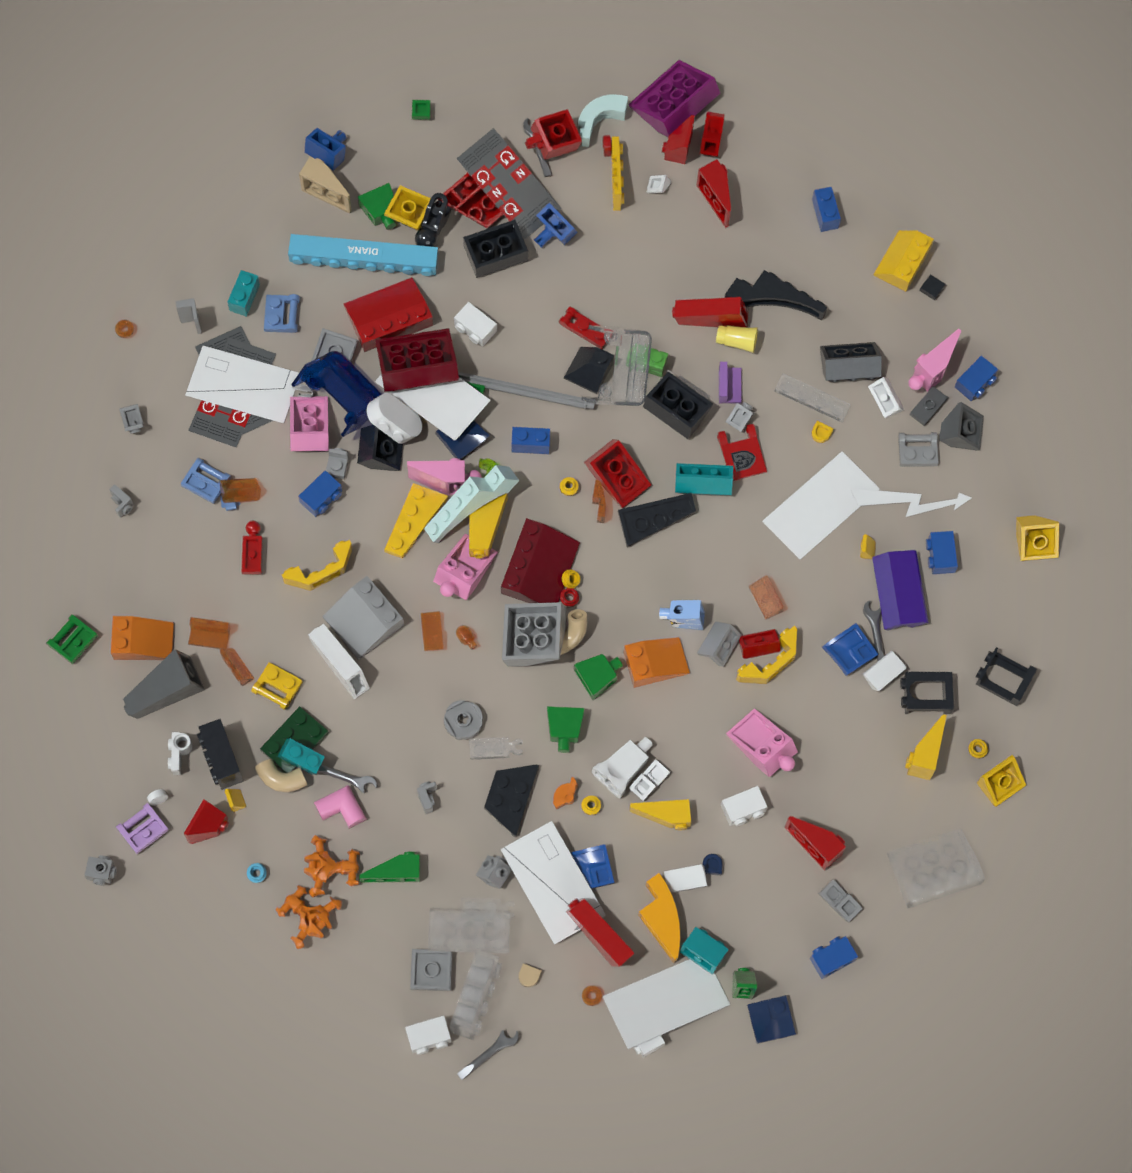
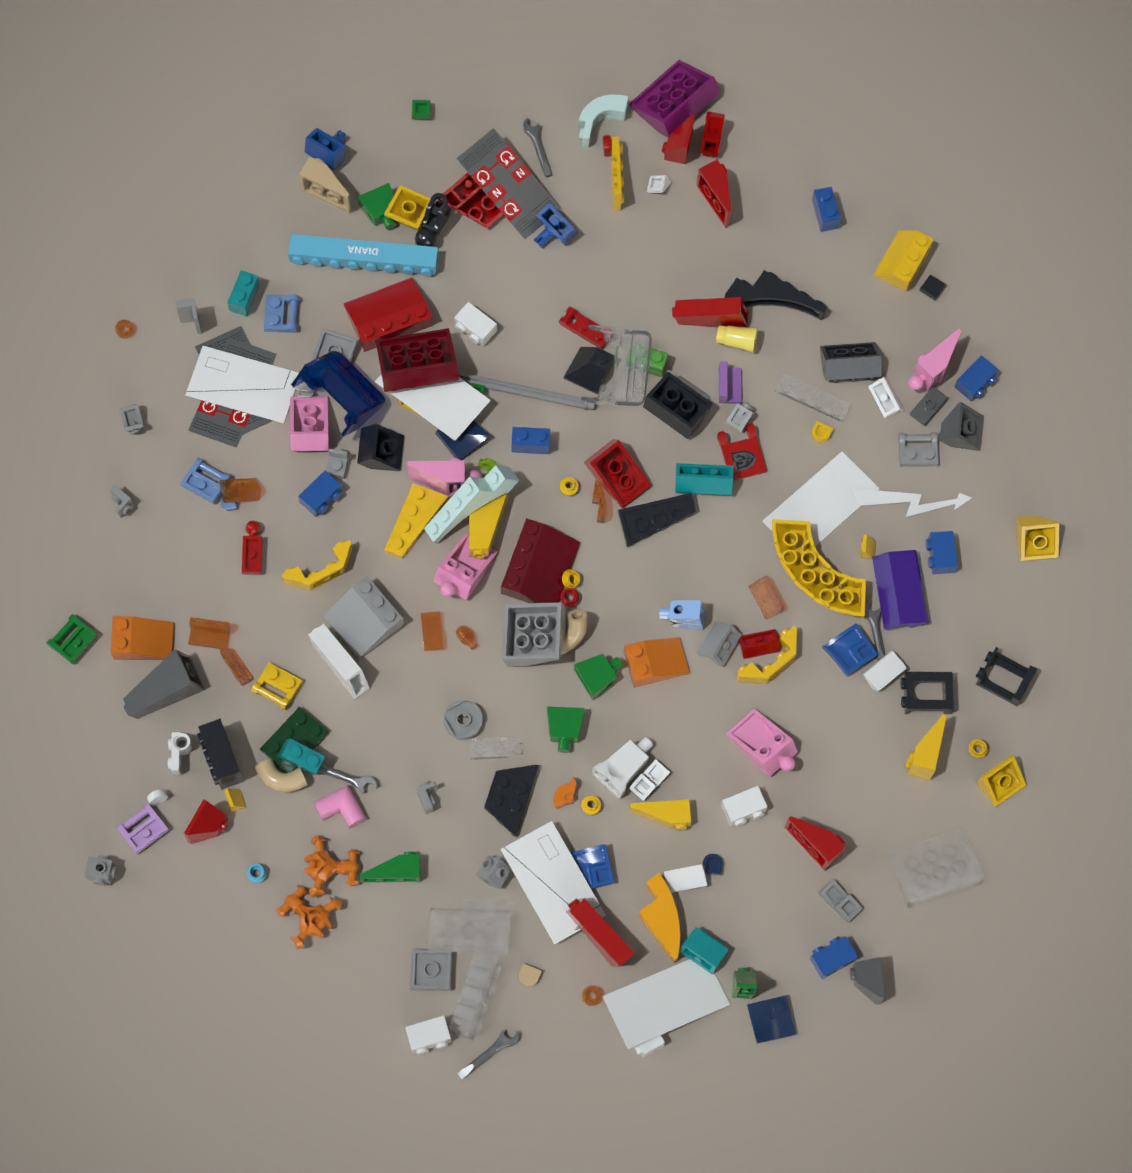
(394, 418): white brick -> none
(495, 248): black brick -> none
(554, 135): red hinge -> none
(812, 573): none -> yellow brick
(869, 978): none -> dark grey slope

